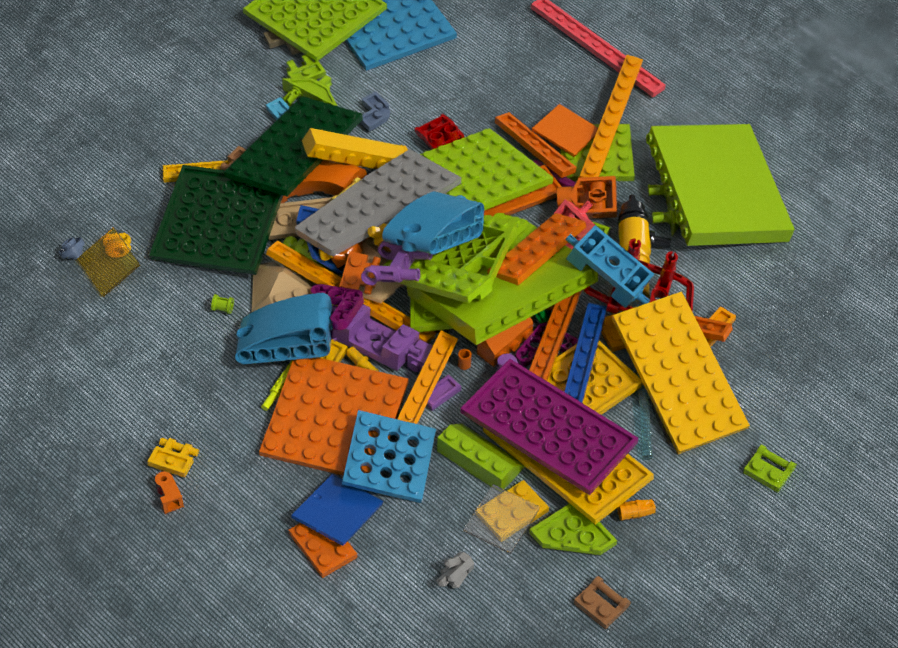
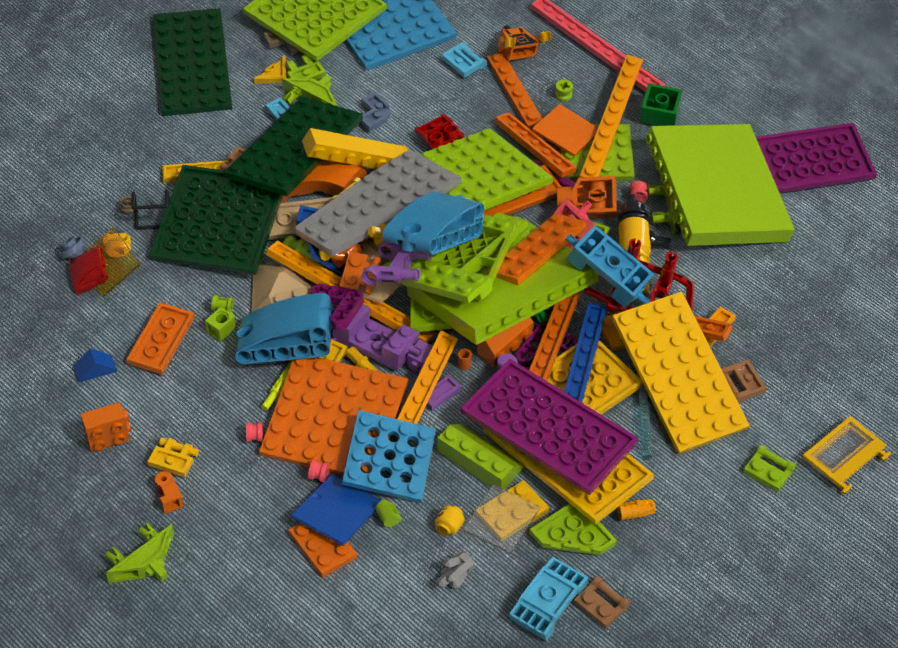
(88, 270): none -> red slope
(93, 365): none -> blue slope
(106, 426): none -> orange brick
(125, 205): none -> dark tan plate
(134, 206): none -> black piece
(144, 561): none -> lime connector
(160, 338): none -> orange plate
(192, 62): none -> dark green plate
(220, 324): none -> lime brick
(254, 432): none -> coral wheel
(273, 73): none -> yellow tile
(318, 471): none -> coral wheel
(388, 513): none -> lime brick
(449, 520): none -> yellow head
(460, 62): none -> medium azure plate
(514, 89): none -> orange plate
(519, 43): none -> orange torso
(548, 598): none -> medium azure plate
(564, 90): none -> lime wheel
(639, 189): none -> coral wheel
(660, 105): none -> green brick
(747, 378): none -> medium nougat plate
(816, 157): none -> magenta plate
(845, 452): none -> piece

